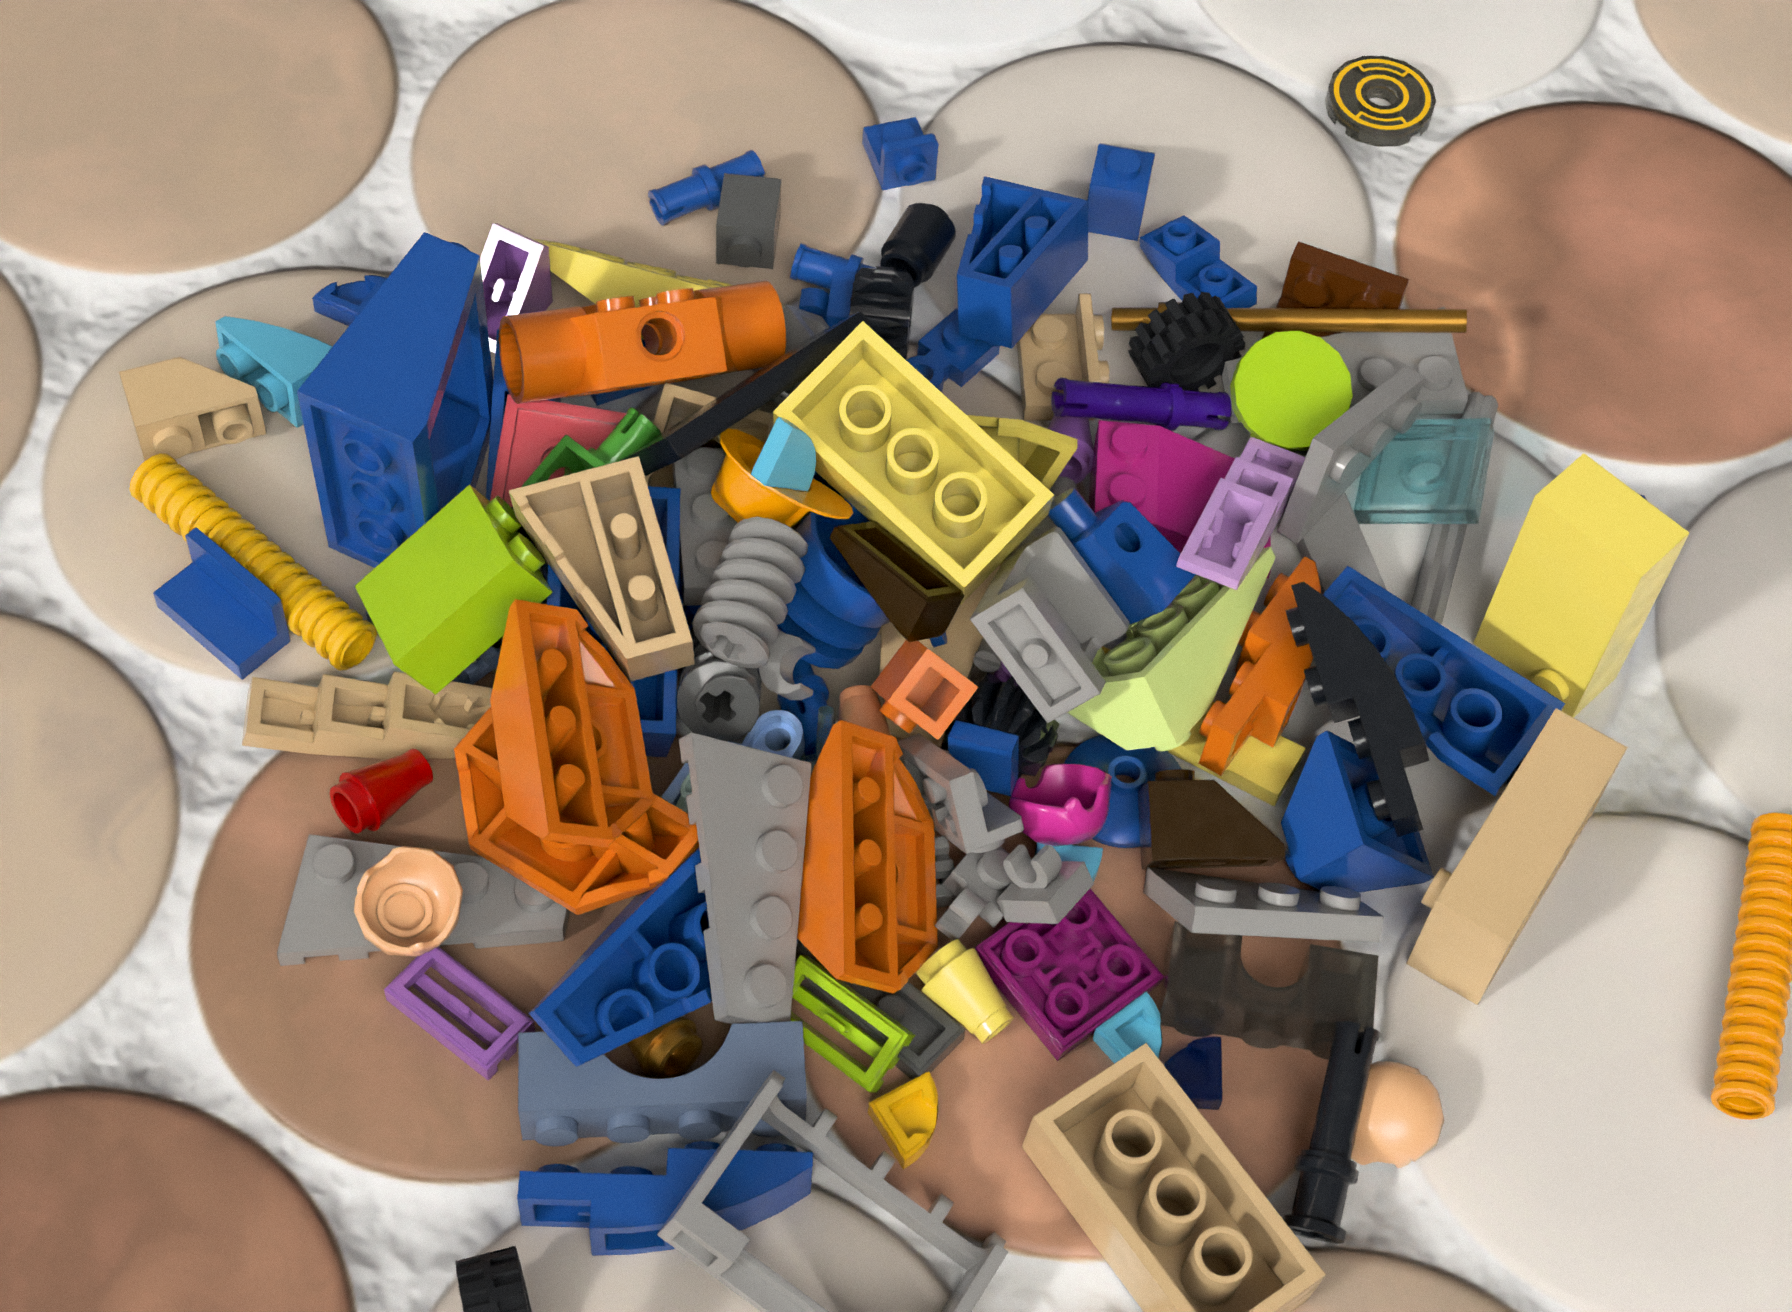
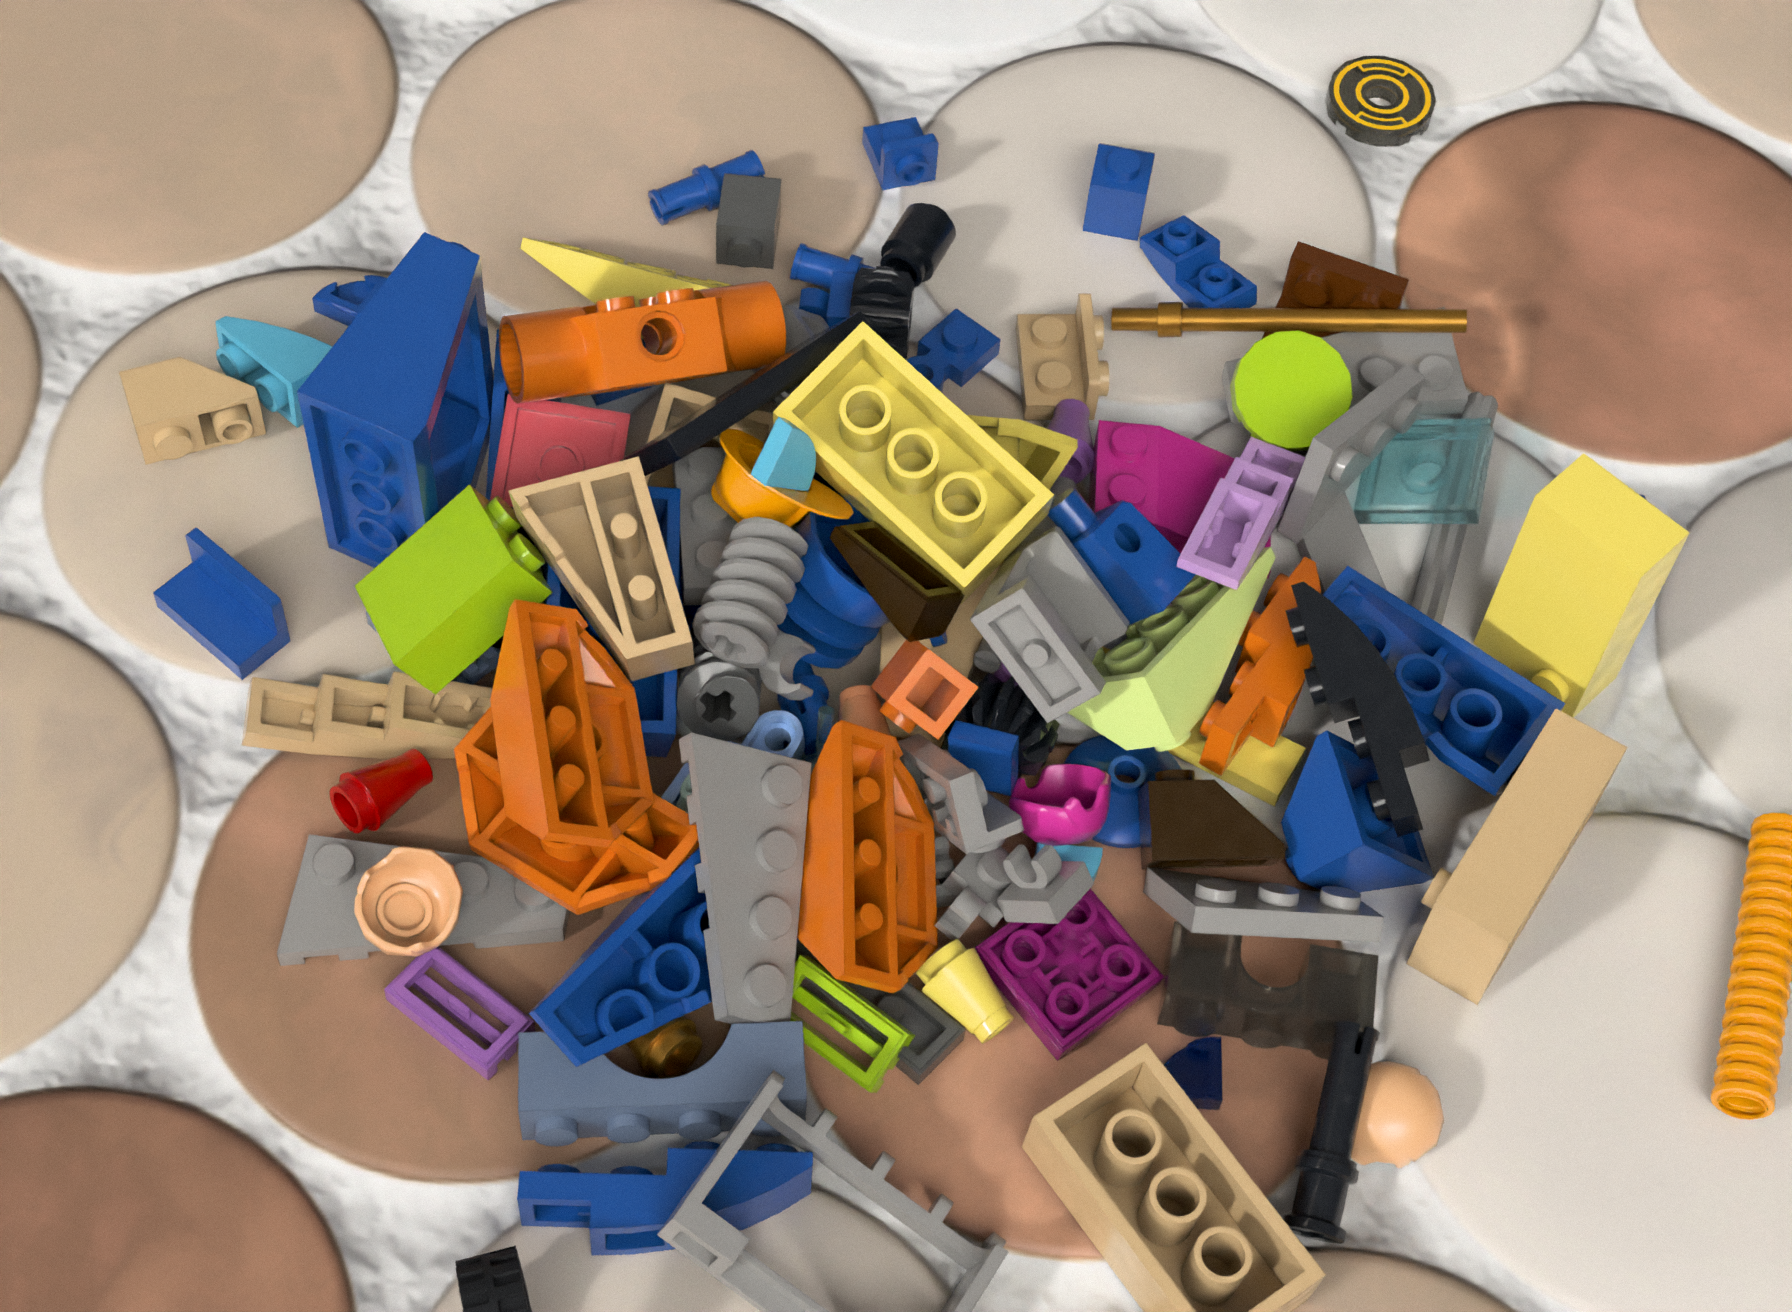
(308, 606): yellow piece -> none
(513, 276): medium lavender slope -> none
(625, 438): bright green bracket -> none
(907, 1118): yellow tile -> none
(1017, 259): blue wedge -> none
(1130, 1029): medium azure tile -> none
(1162, 406): dark purple pin -> none
(1186, 343): black tyre -> none

